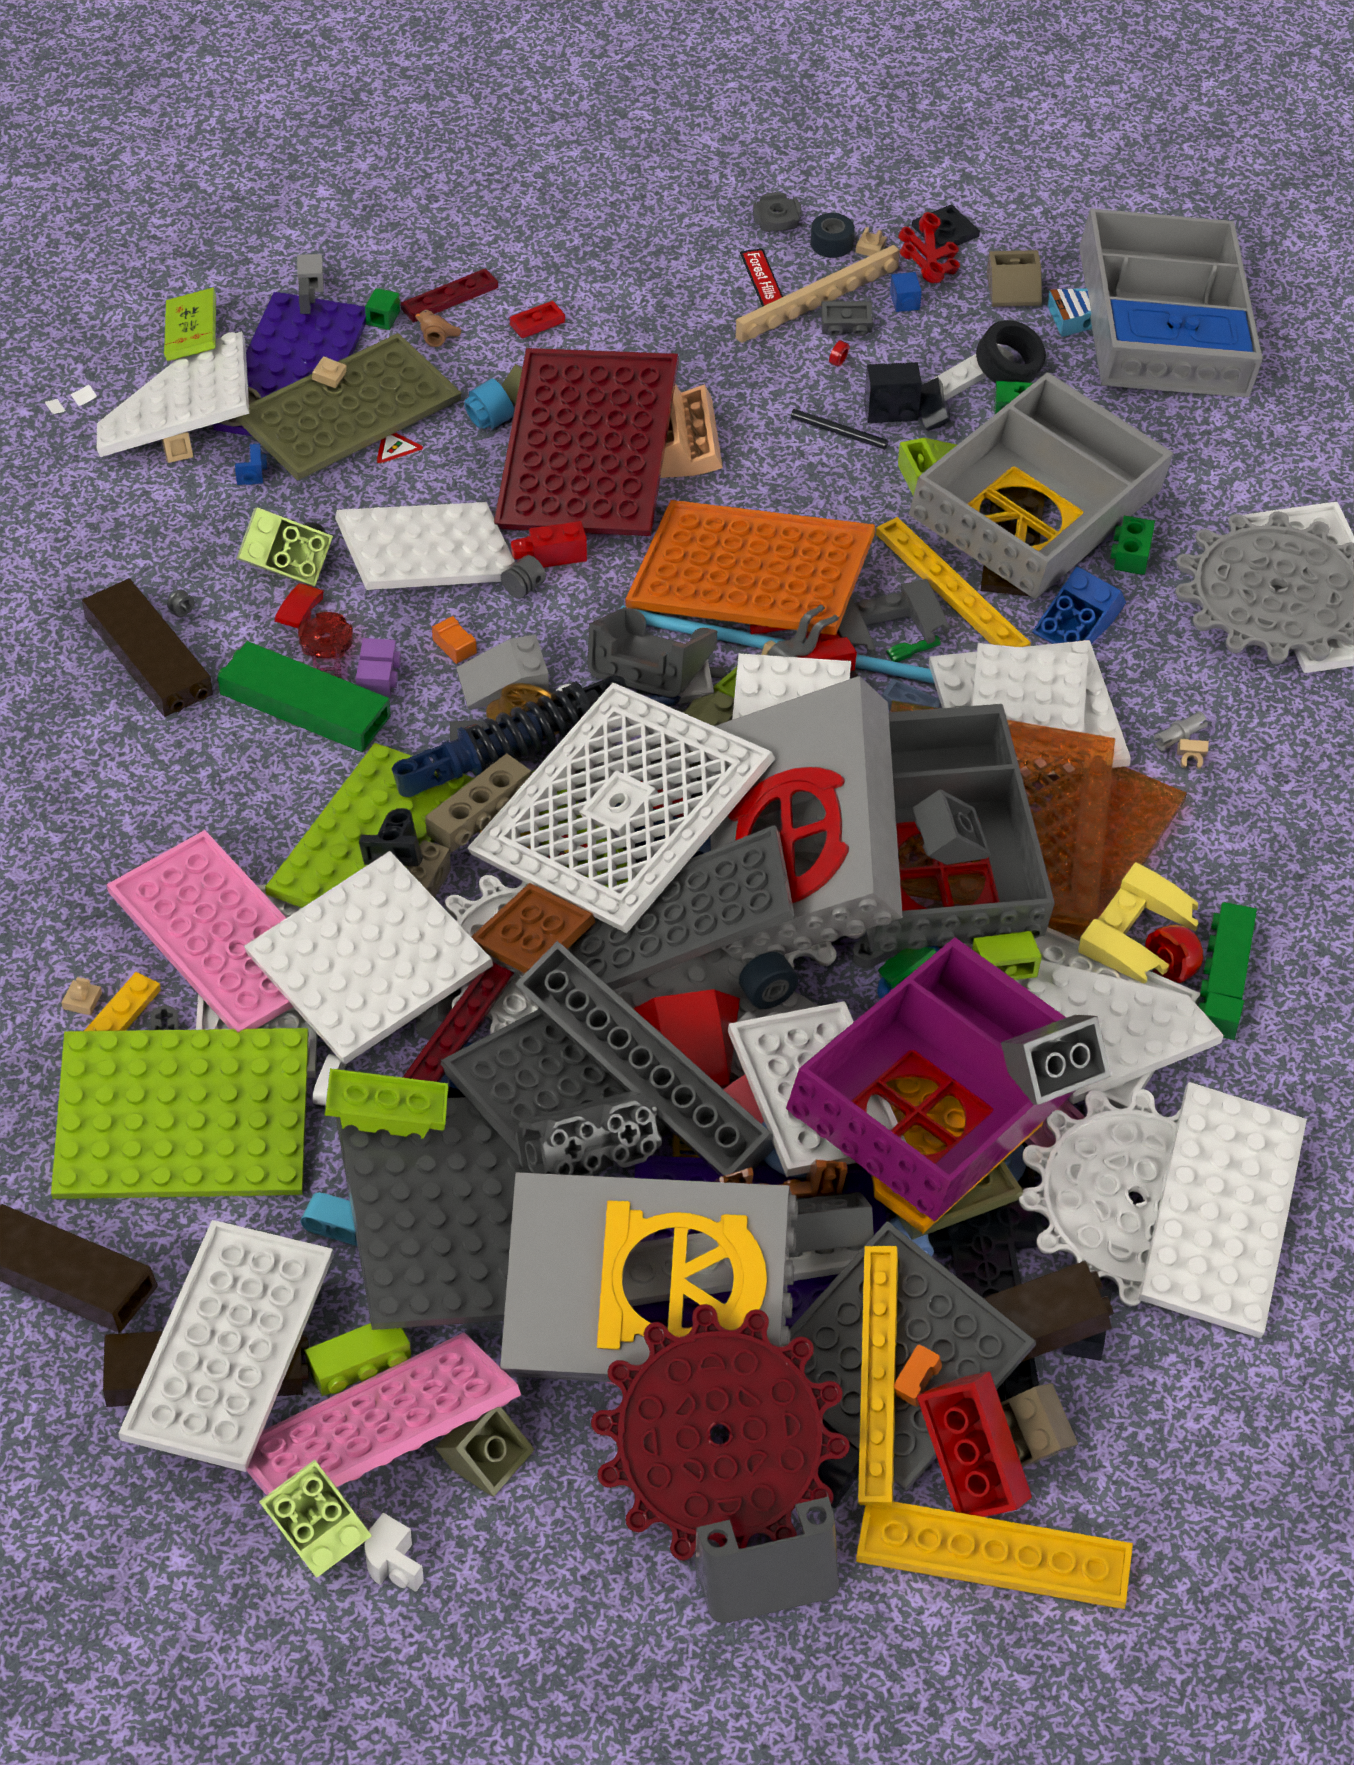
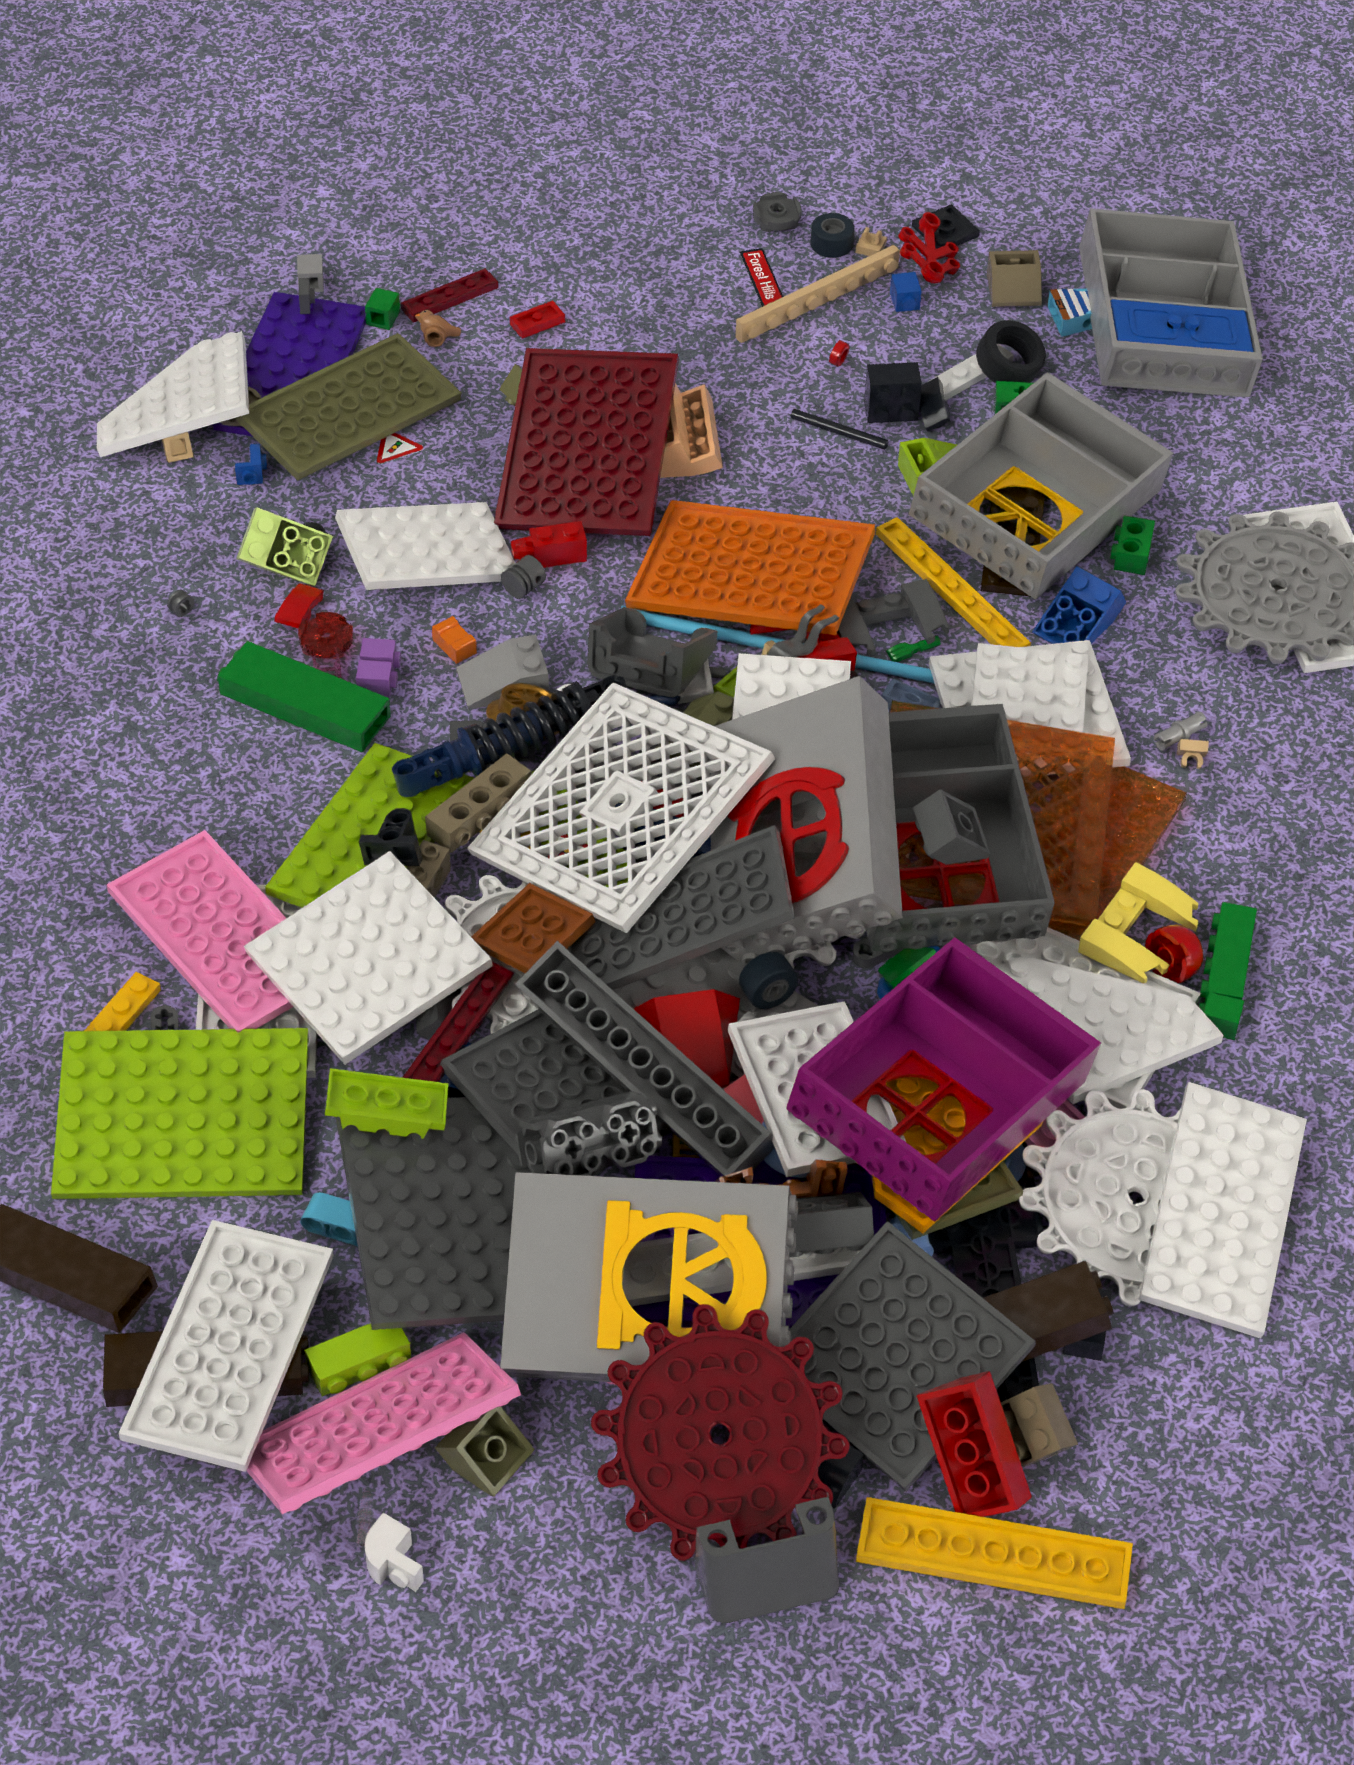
(81, 397): white sticker -> none
(81, 996): tan tile -> none
(147, 647): dark brown brick -> none
(190, 324): lime tile -> none
(315, 1518): yellowish green slope -> none
(321, 1085): white beam -> none
(329, 372): tan plate -> none
(489, 405): dark azure piece -> none
(846, 317): dark grey bracket -> none
(878, 1376): yellow plate -> none
(916, 1374): orange piece -> none
(1011, 953): lime brick -> none
(1057, 1058): dark grey slope -> none

